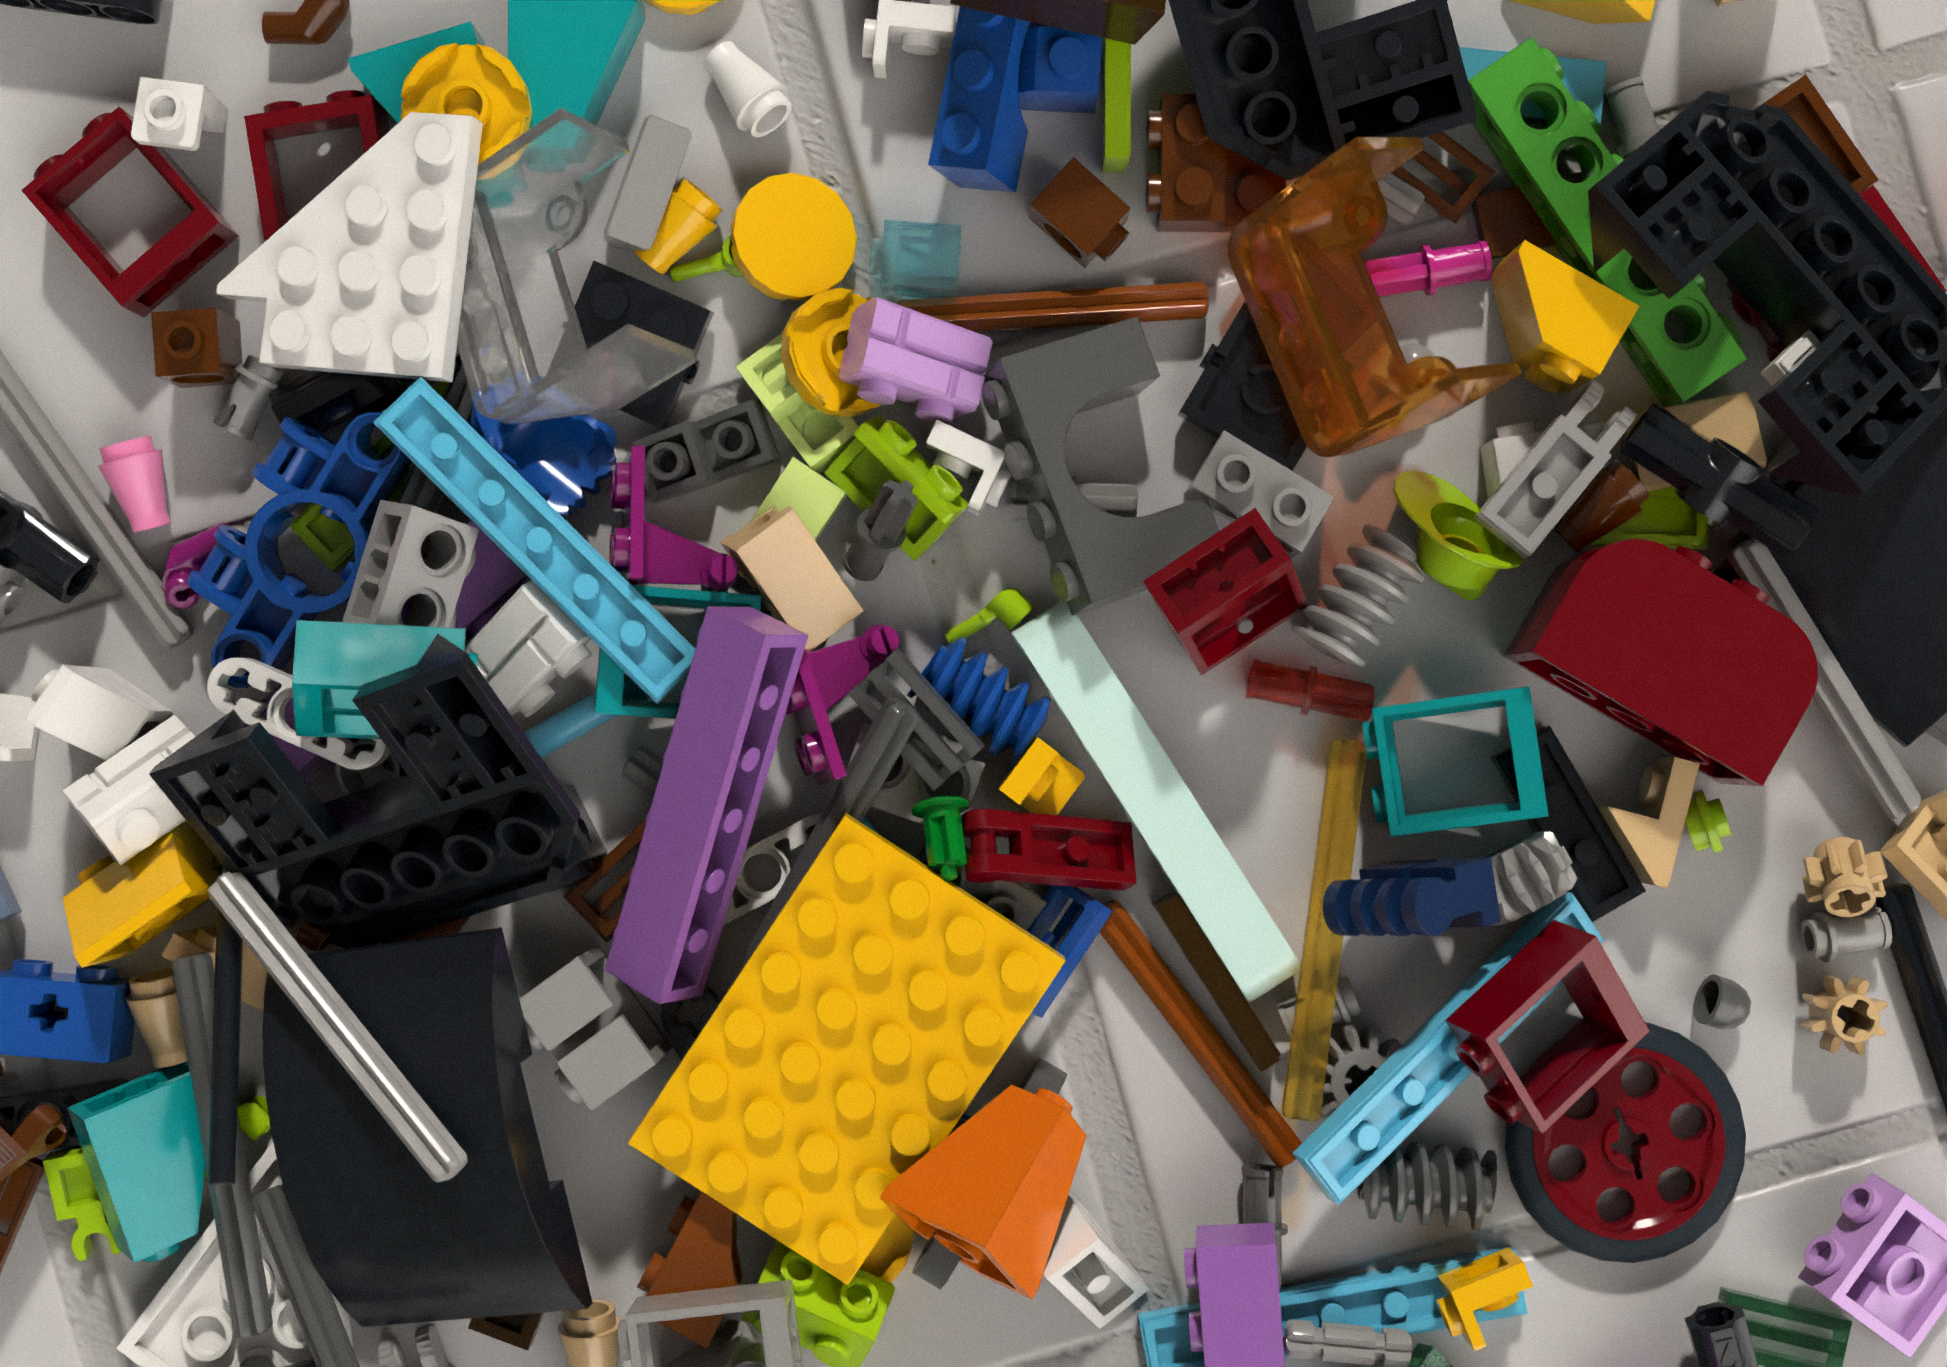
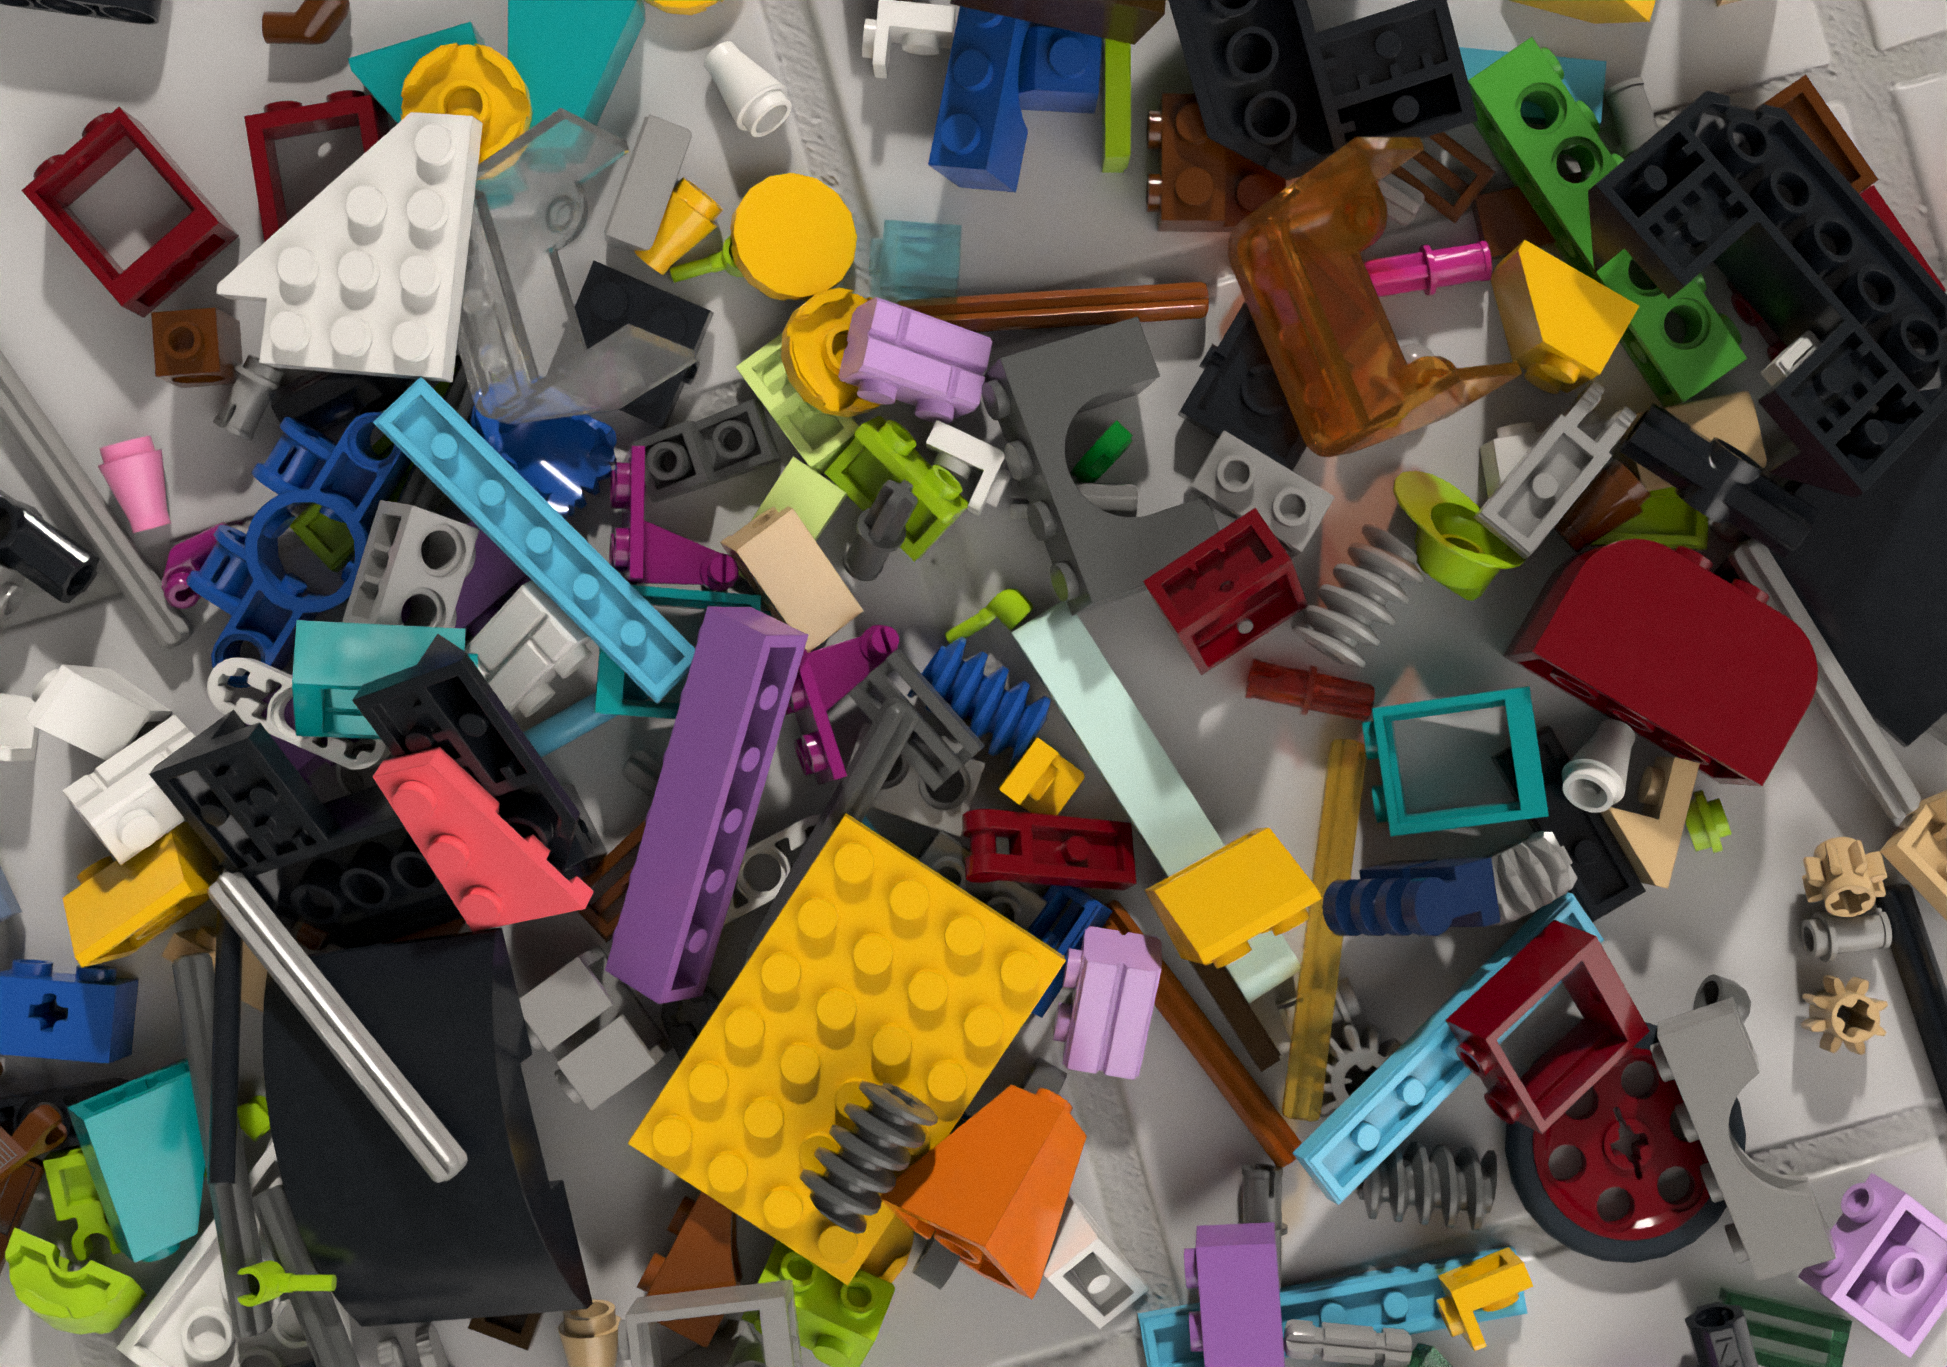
(73, 1301): none -> lime cylinder
(158, 1017): tan cone -> none
(175, 114): white bracket -> none
(275, 1282): none -> lime hand
(474, 852): none -> coral wing
(867, 1154): none -> dark grey piece
(943, 833): green piece -> none
(1081, 214): reddish brown brick -> none
(1102, 454): none -> green tile
(1110, 1002): none -> lavender brick
(1233, 897): none -> yellow slope
(1599, 770): none -> white cone
(1773, 1213): none -> light grey arch

